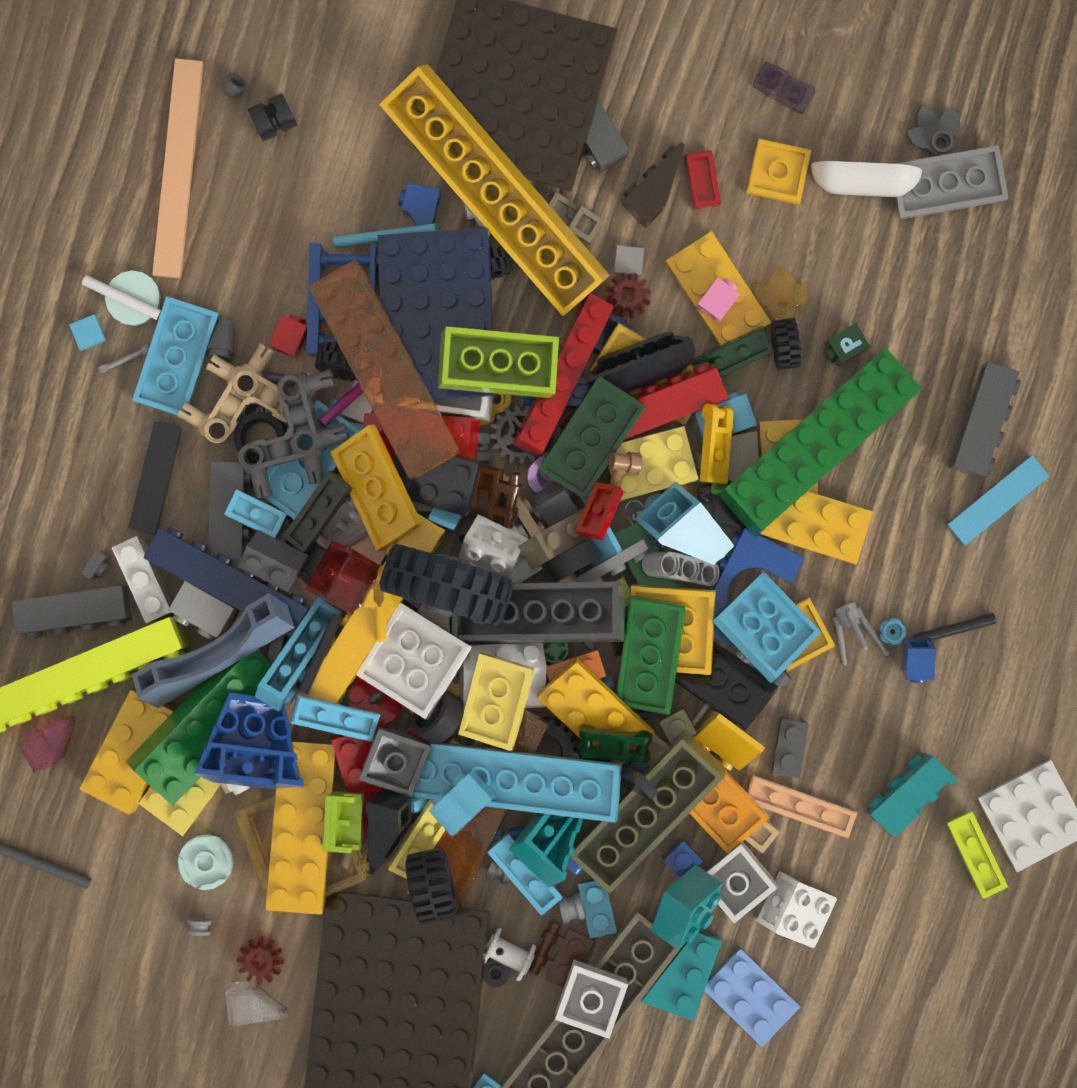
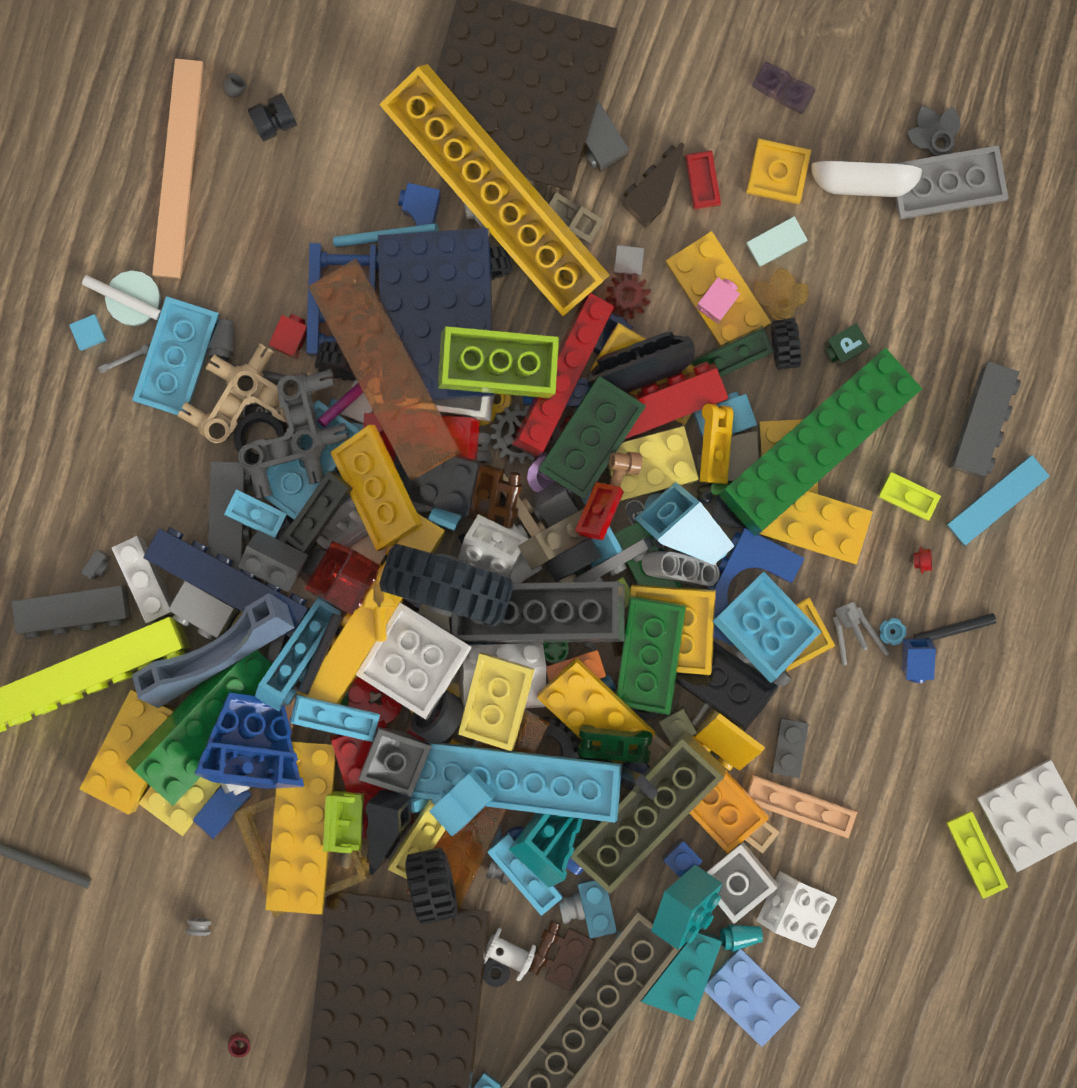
(49, 745): clear pink slope -> none
(155, 477): black tile -> none
(205, 861): light aqua tile -> none
(219, 811): none -> blue slope
(234, 1047): none -> dark red hinge
(252, 966): clear red gear -> none
(252, 1005): clear slope -> none
(591, 999): white brick -> none
(740, 936): none -> teal cone
(776, 242): none -> light aqua tile
(909, 496): none -> neon yellow plate
(909, 793): teal wedge -> none
(923, 560): none -> red plate

